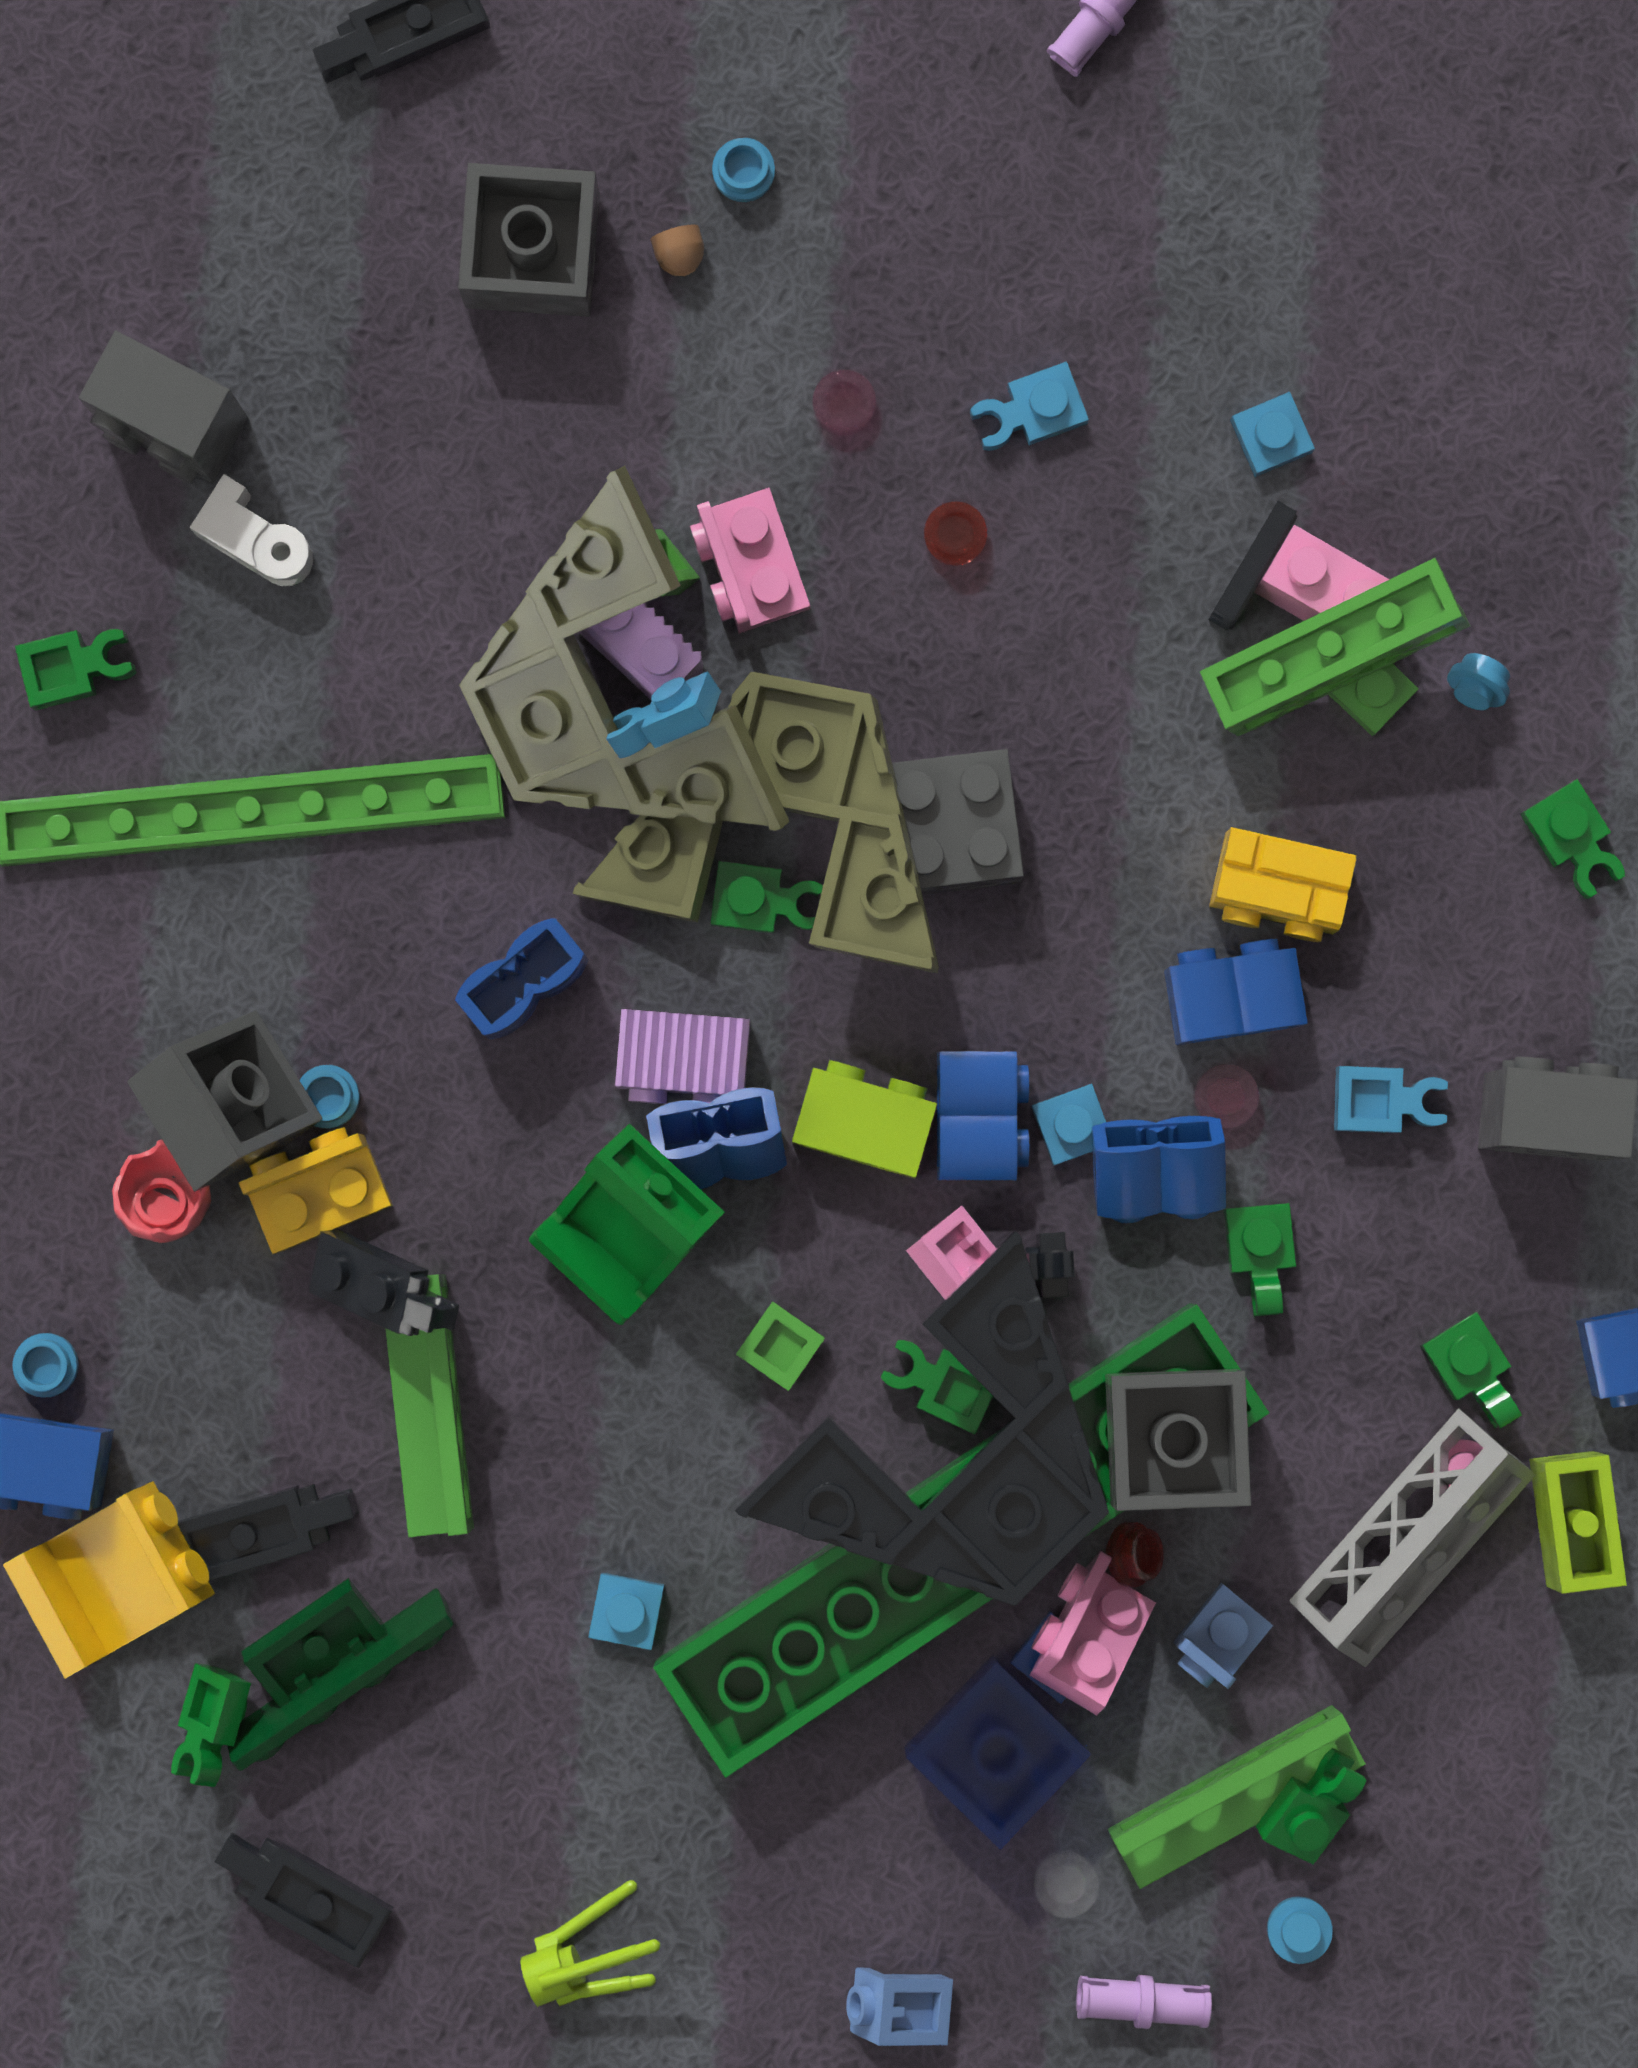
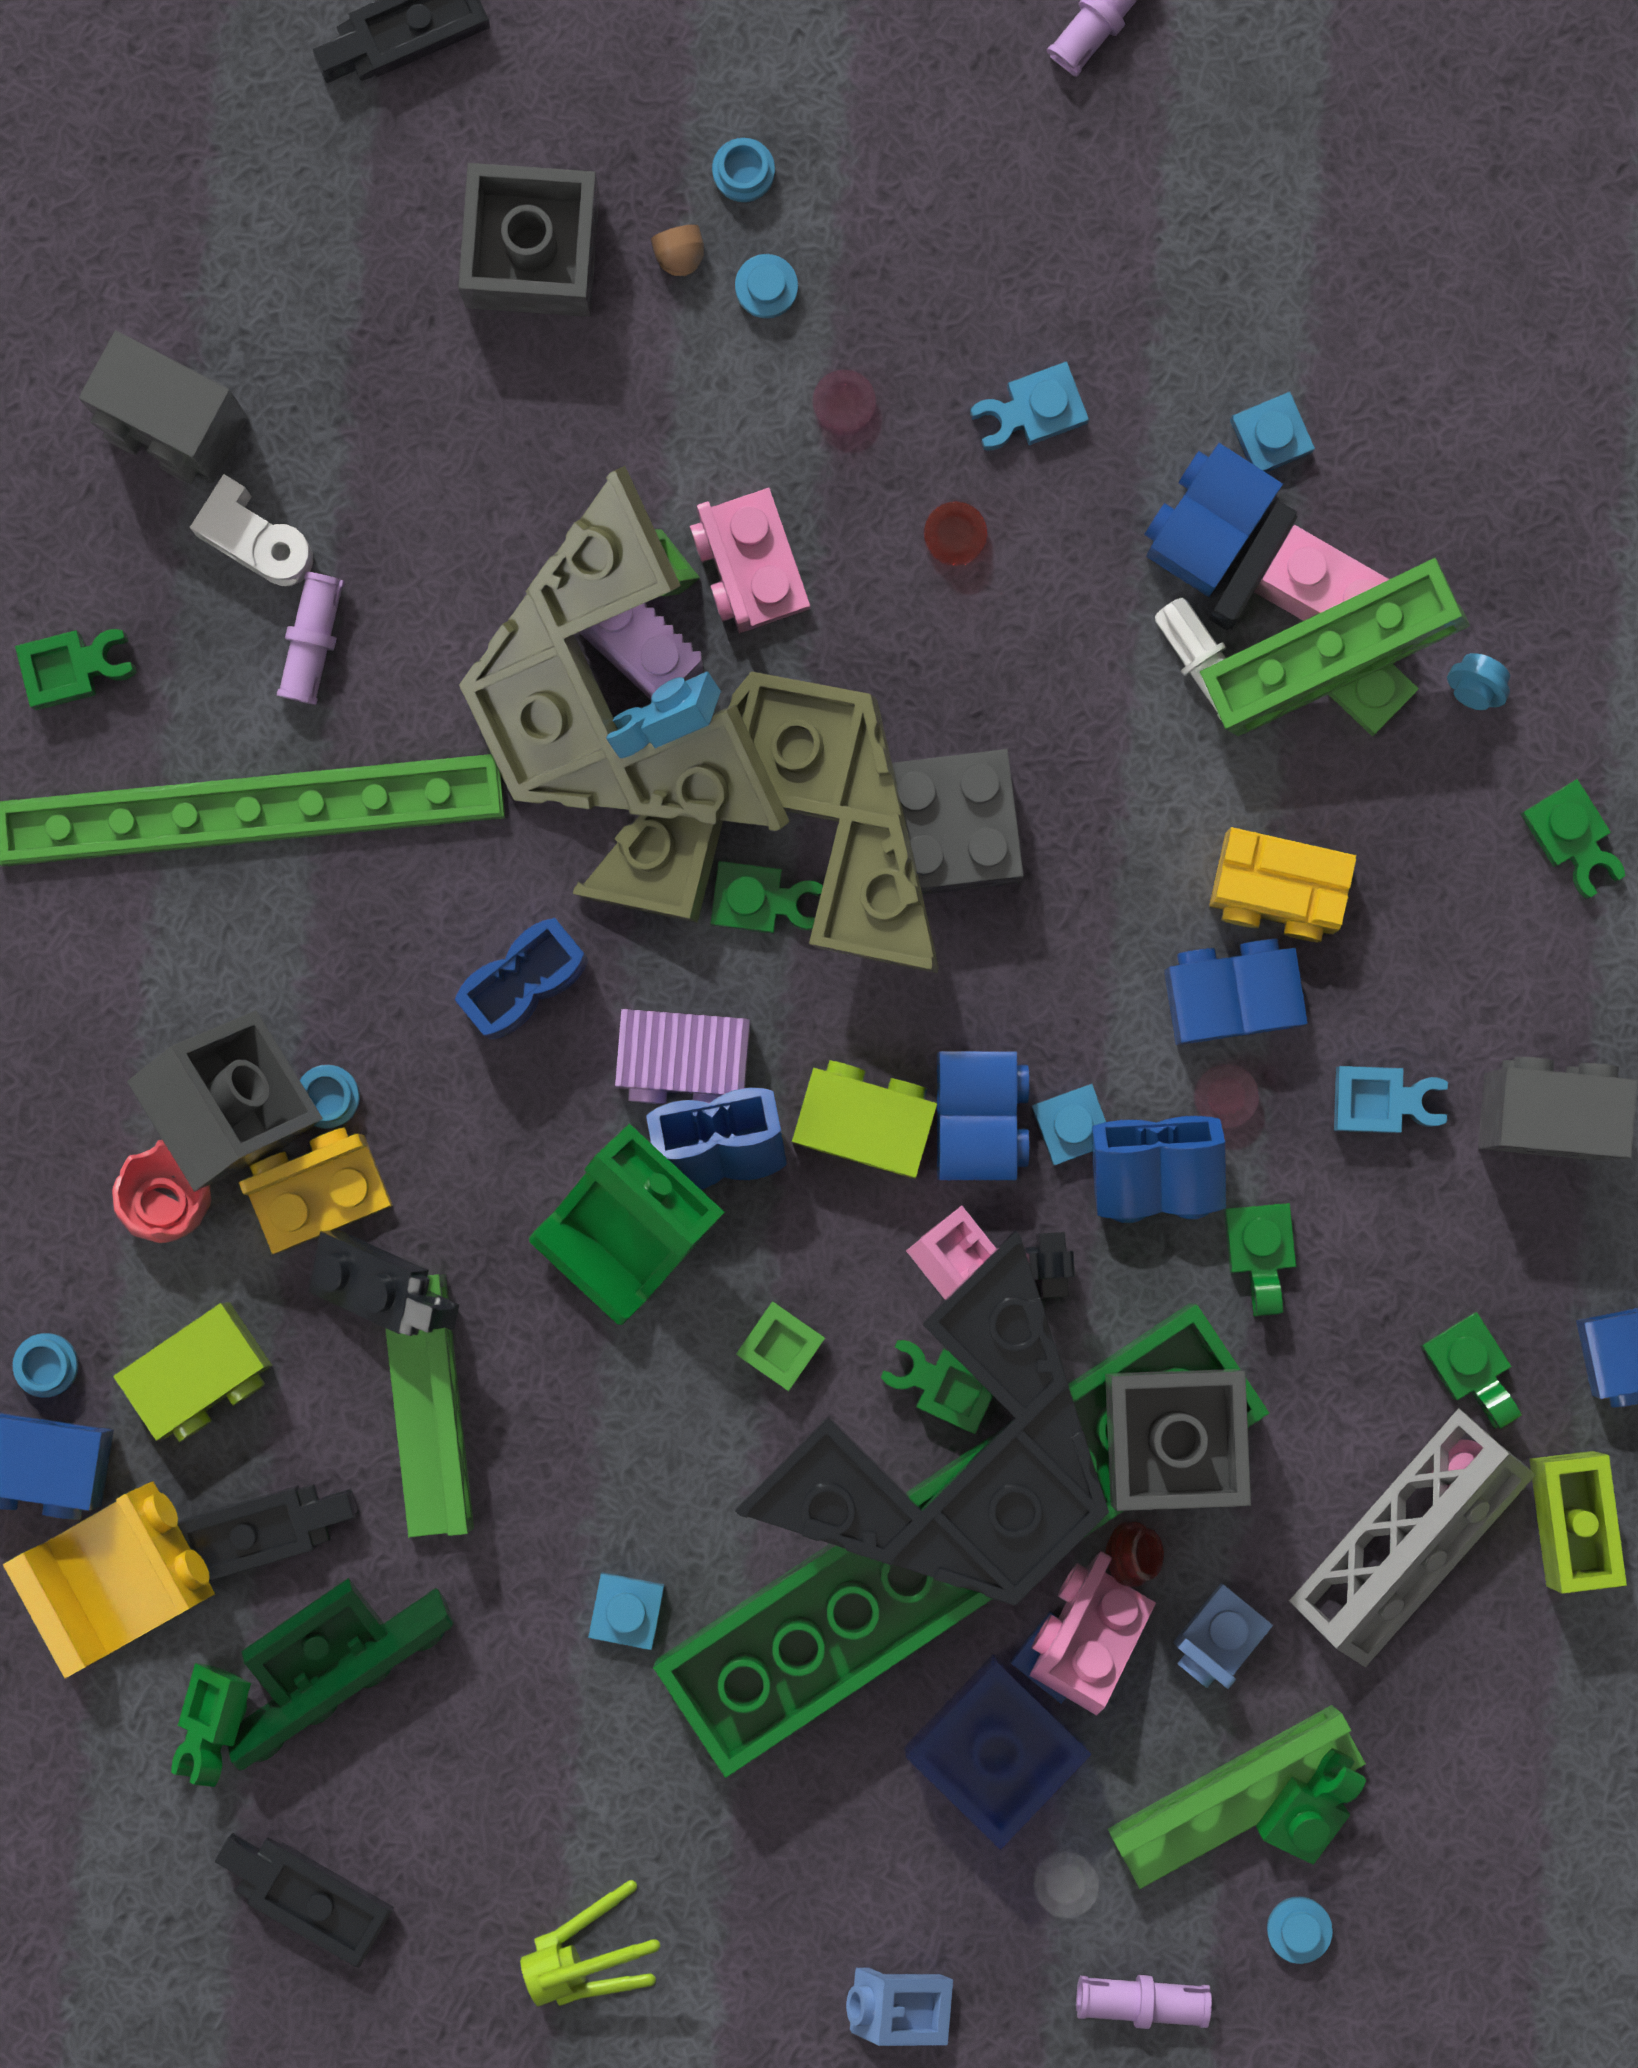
(193, 1373): none -> lime brick
(310, 638): none -> lavender pin
(766, 286): none -> dark azure plate
(1190, 640): none -> white axle
(1212, 518): none -> blue brick

